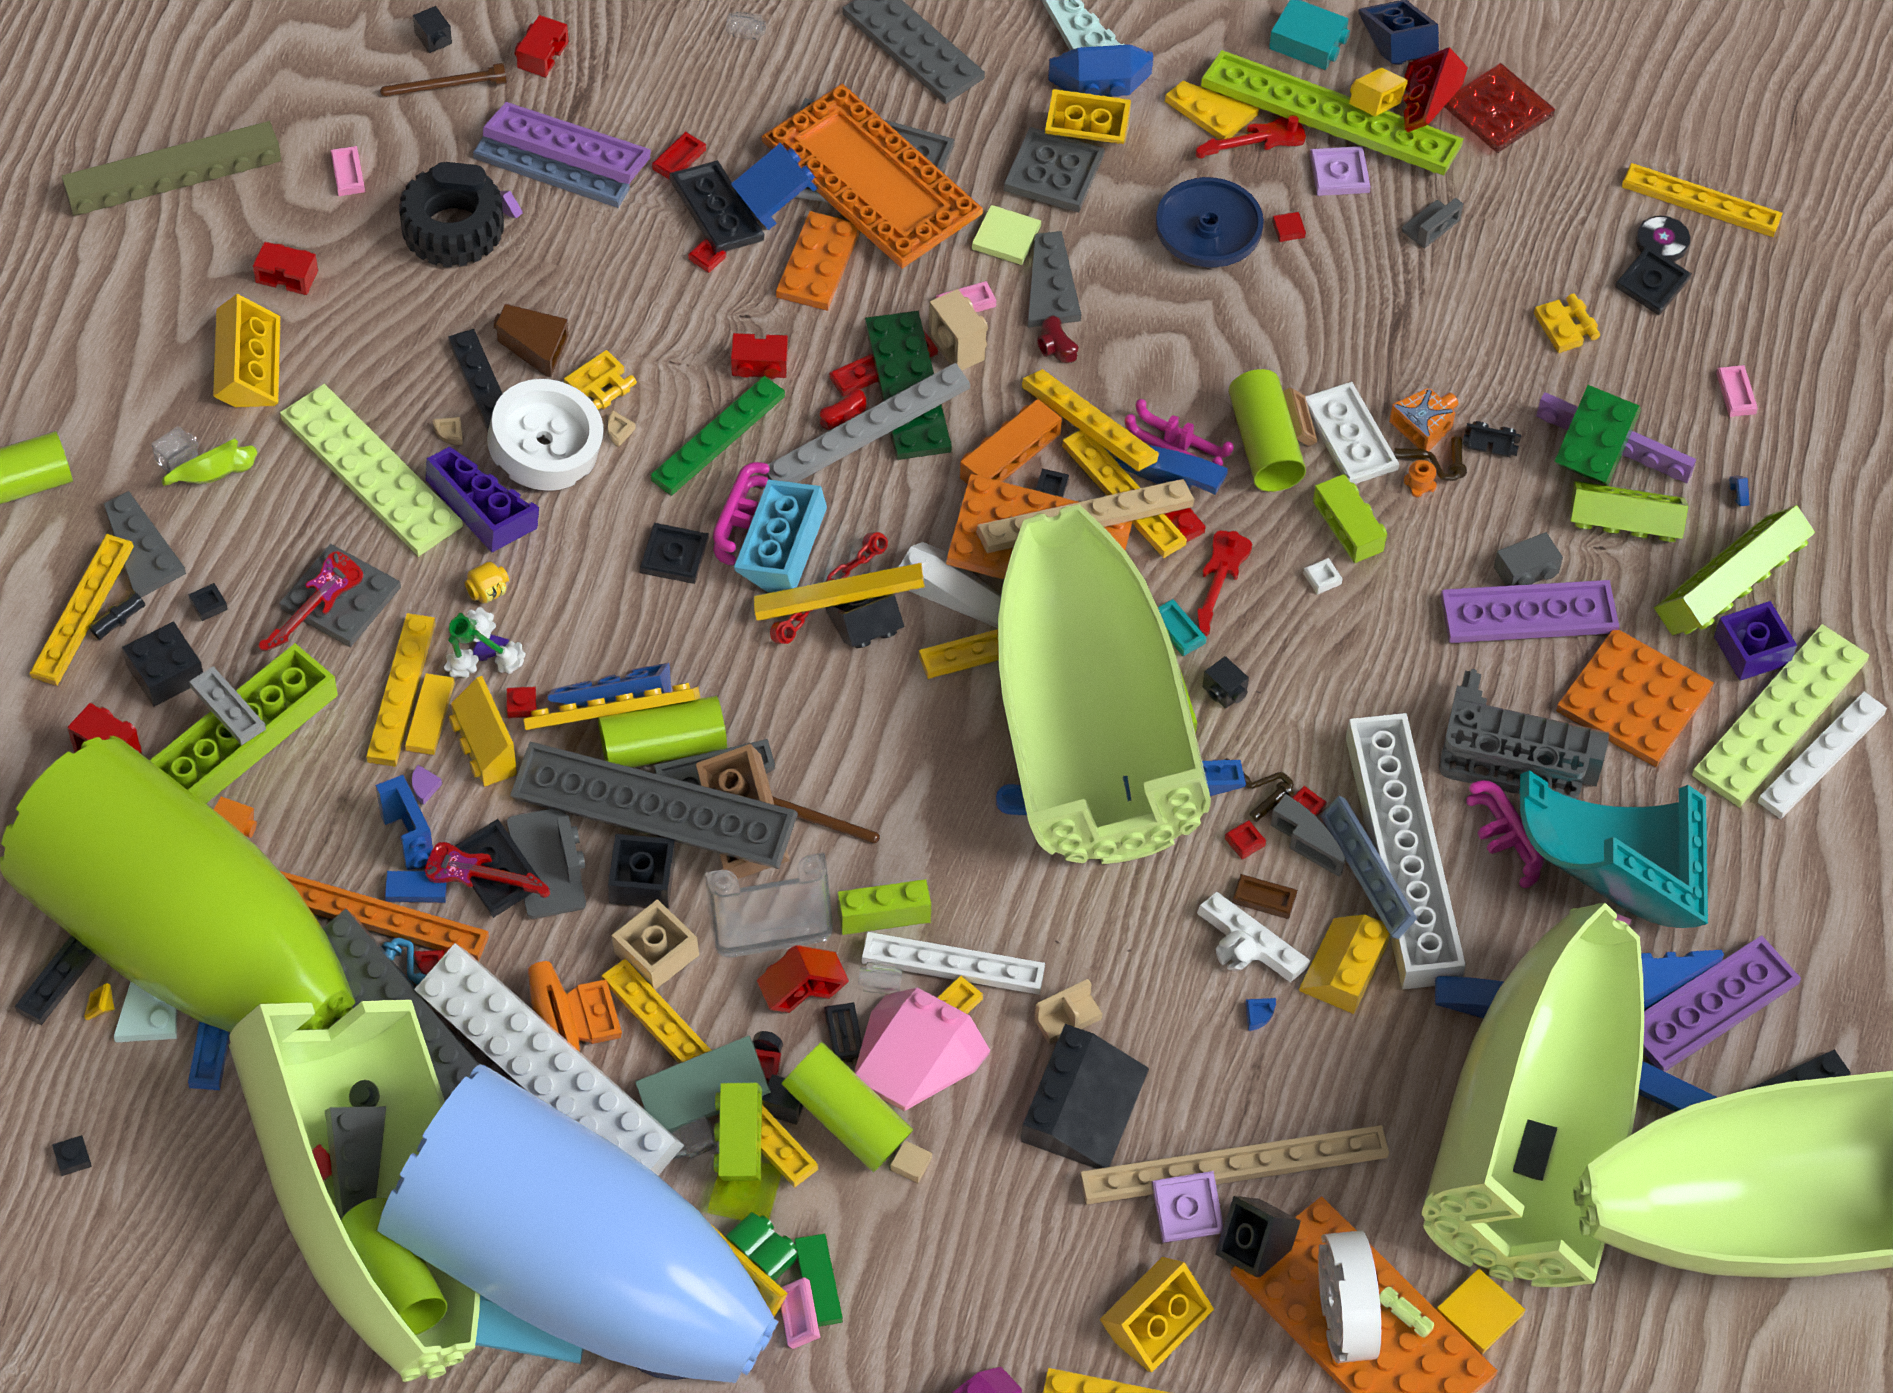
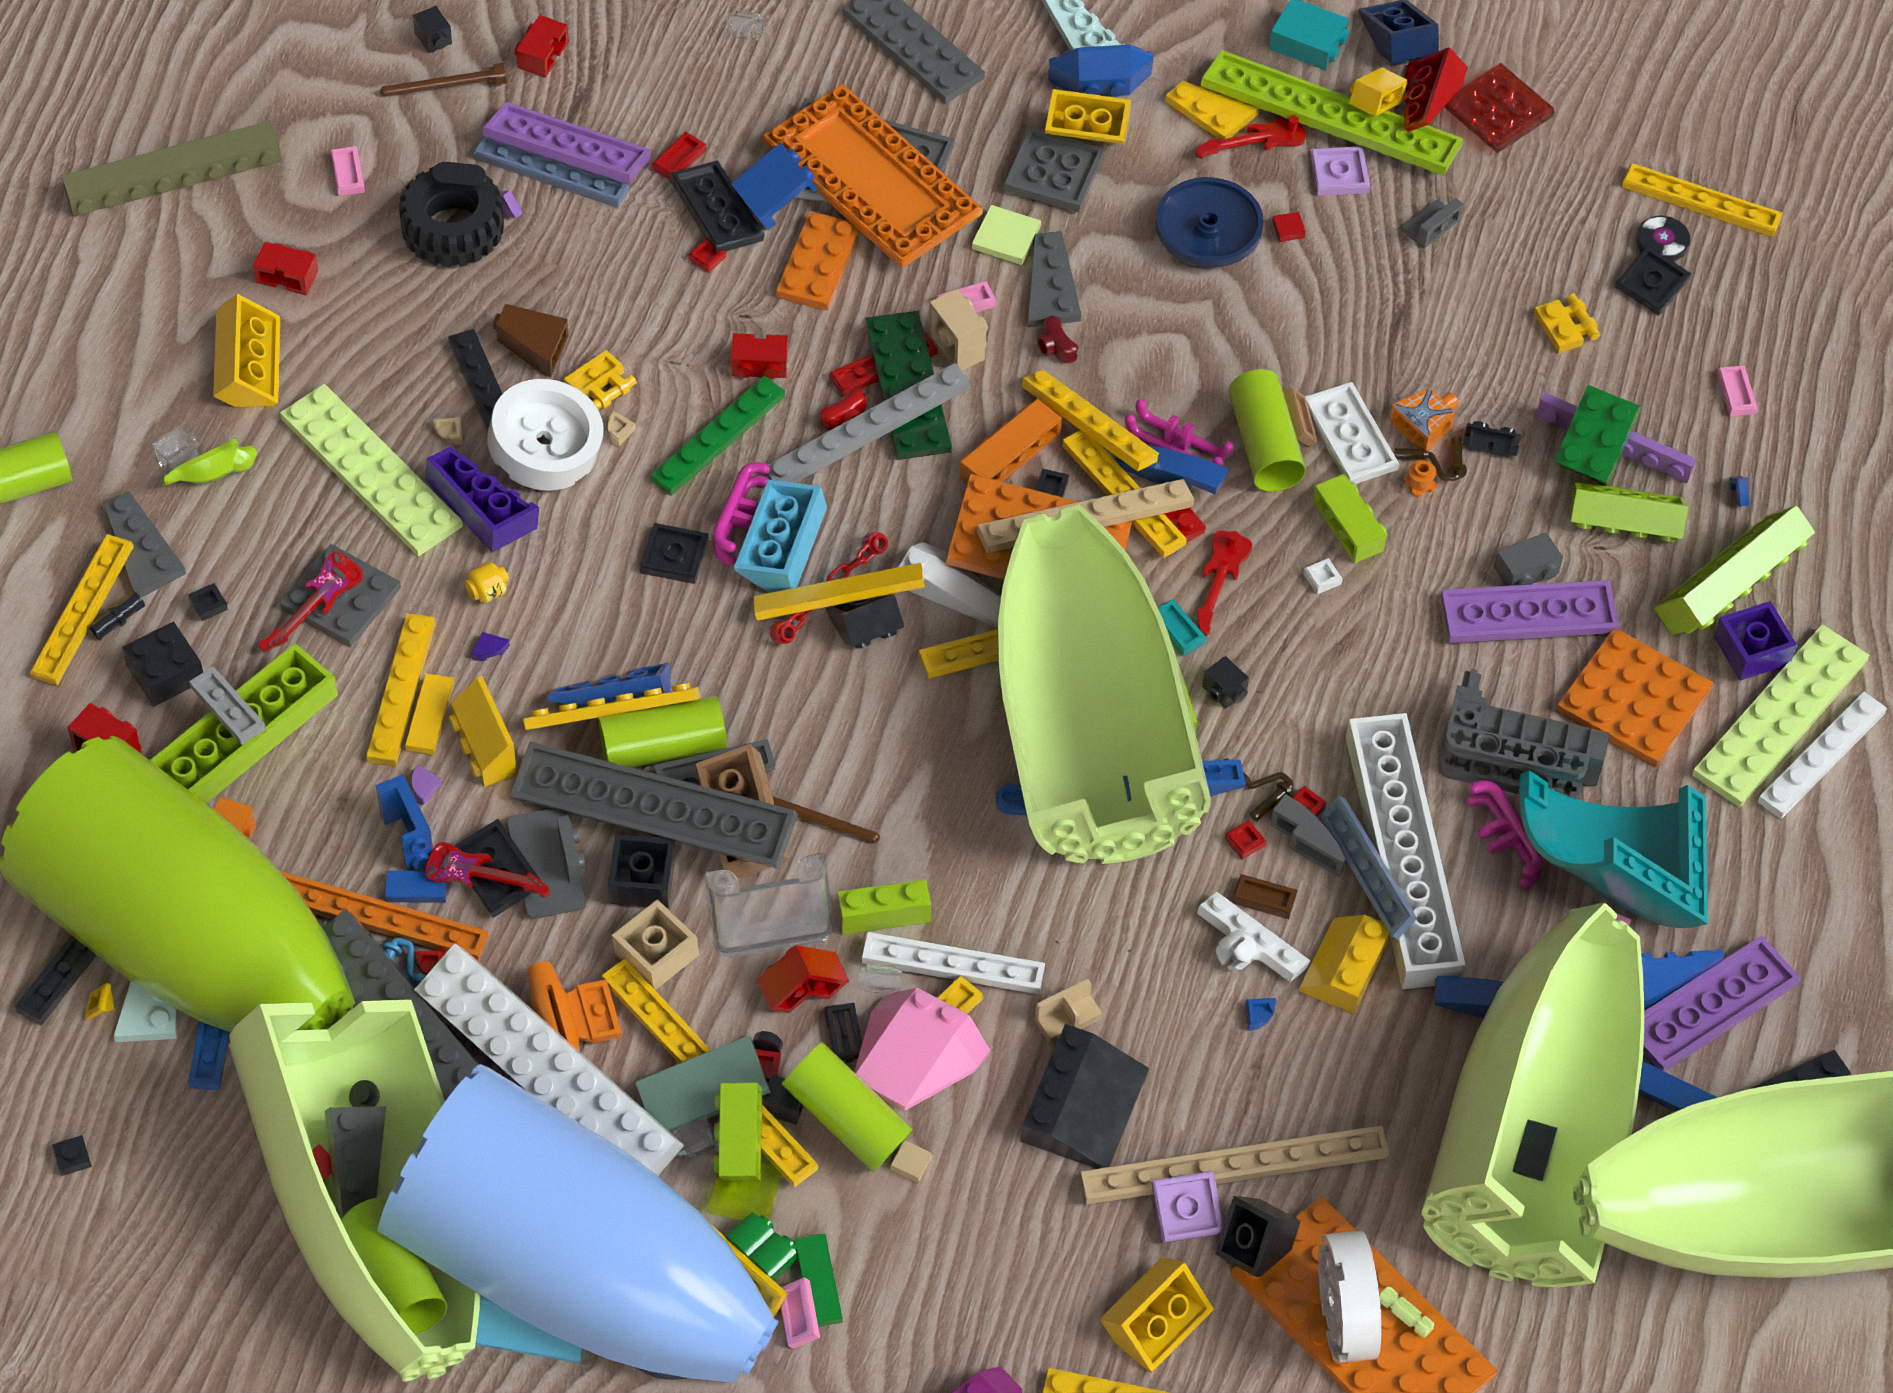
(478, 627): white plant -> none
(521, 702): red plate -> none
(1481, 1311): yellow tile -> none

